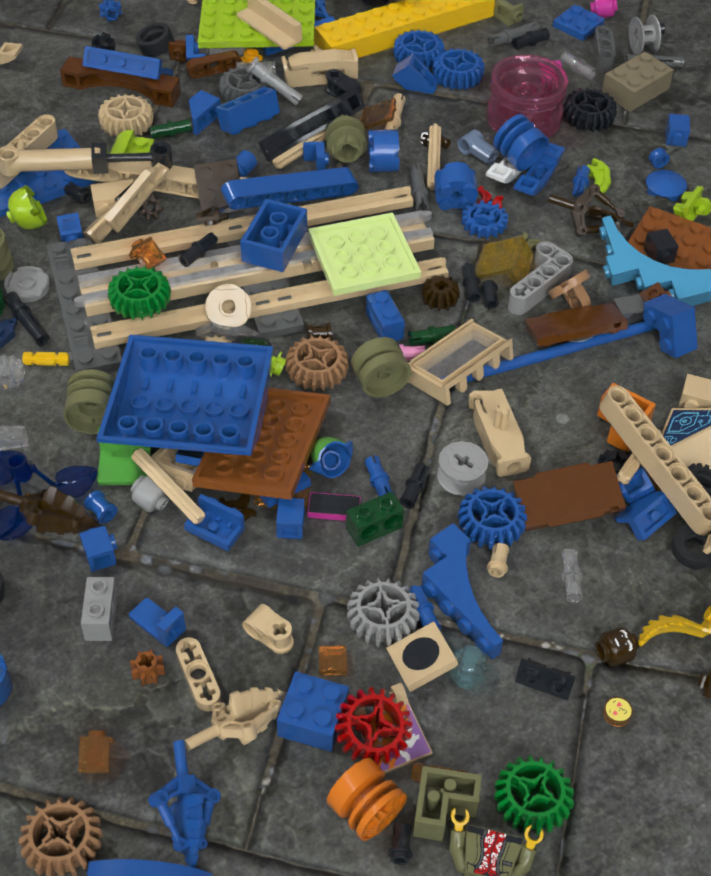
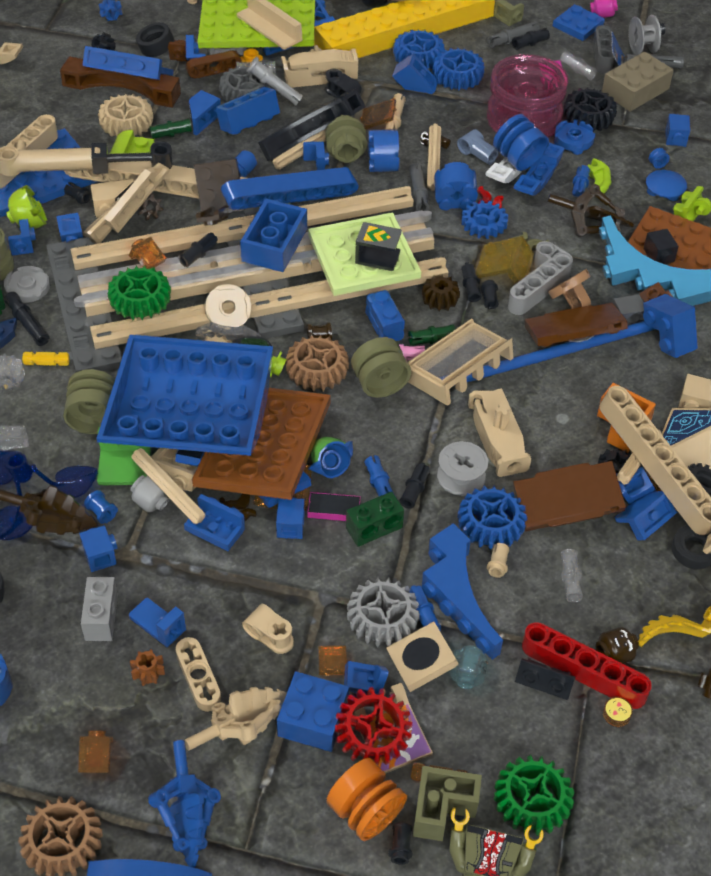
(22, 243): none -> blue bracket
(364, 676): none -> blue tile
(377, 246): none -> piece
(566, 138): none -> blue plate
(579, 654): none -> red beam
(617, 52): none -> blue sticker

